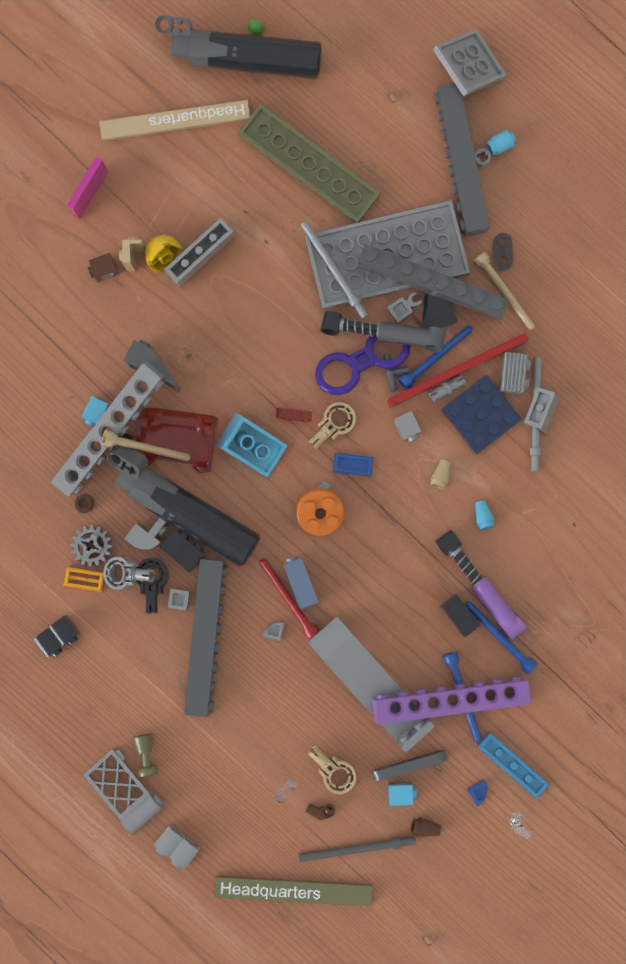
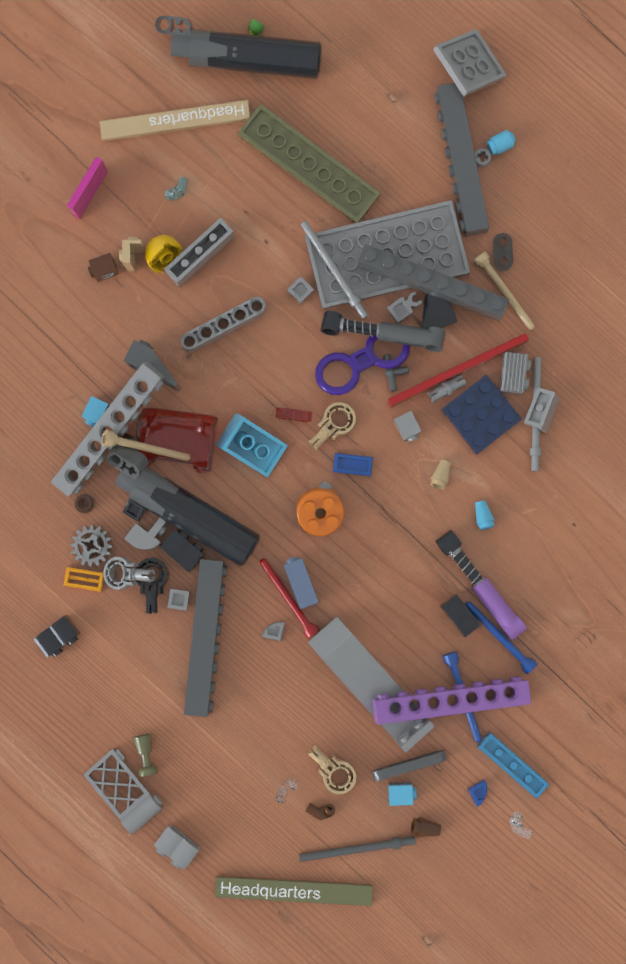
(134, 510): none -> black slope
(178, 191): none -> clear light blue arm
(228, 316): none -> light grey beam
(300, 290): none -> light grey plate
(408, 379): blue piece -> none

